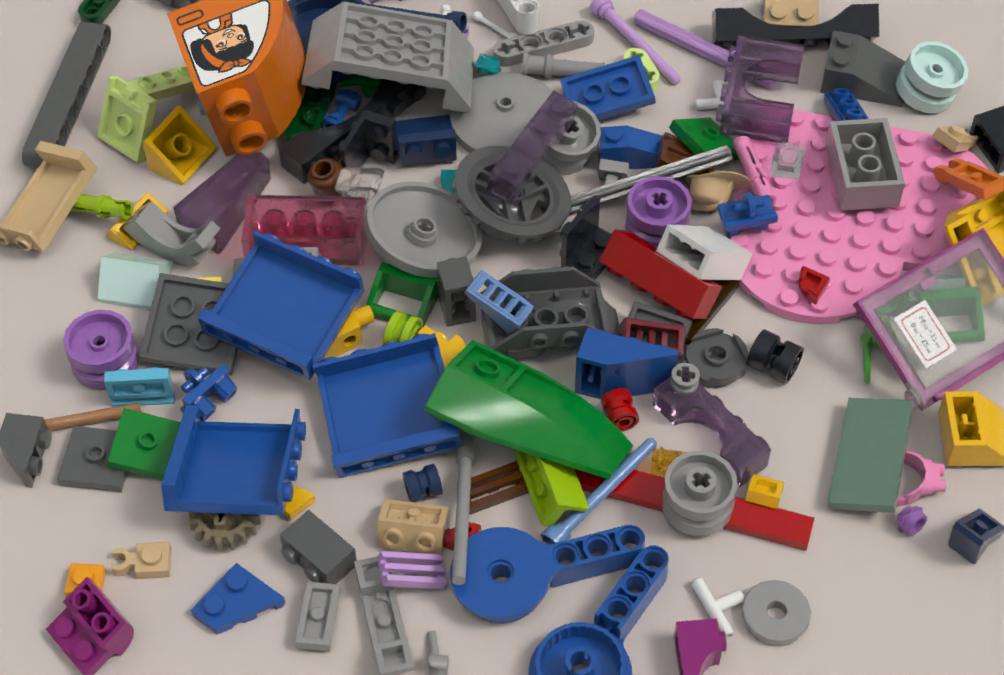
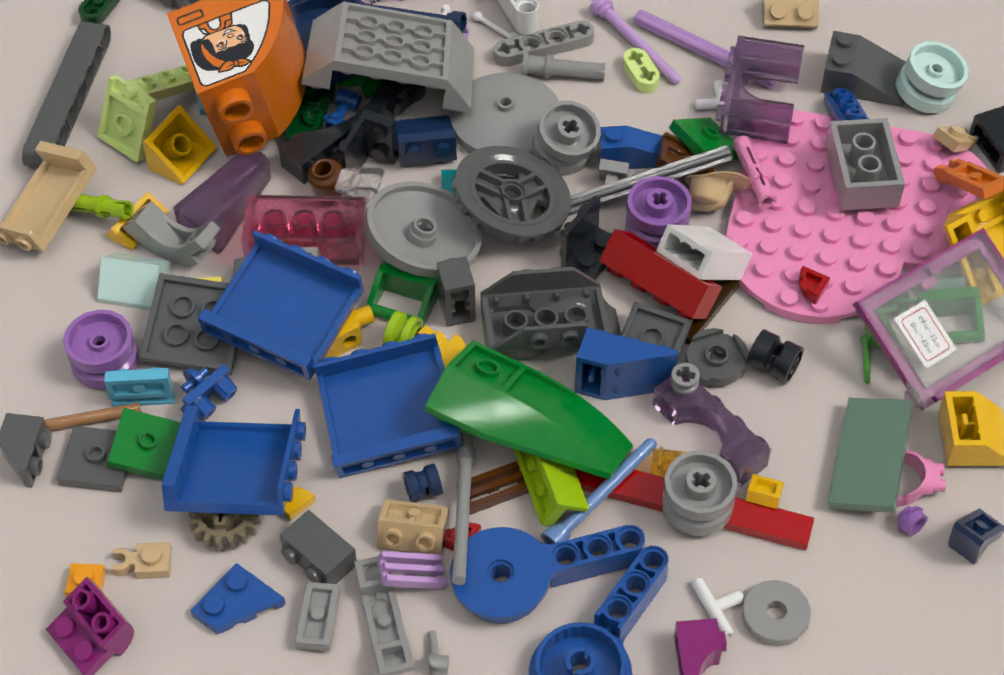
(487, 64): teal plate -> none
(513, 302): medium blue slope -> none
(522, 157): clear purple arch -> none
(611, 88): blue plate -> none
(619, 409): red wheel -> none
(652, 328): dark red slope -> none
(731, 22): black arch -> none
(747, 213): blue hips -> none
(787, 159): clear slope -> none

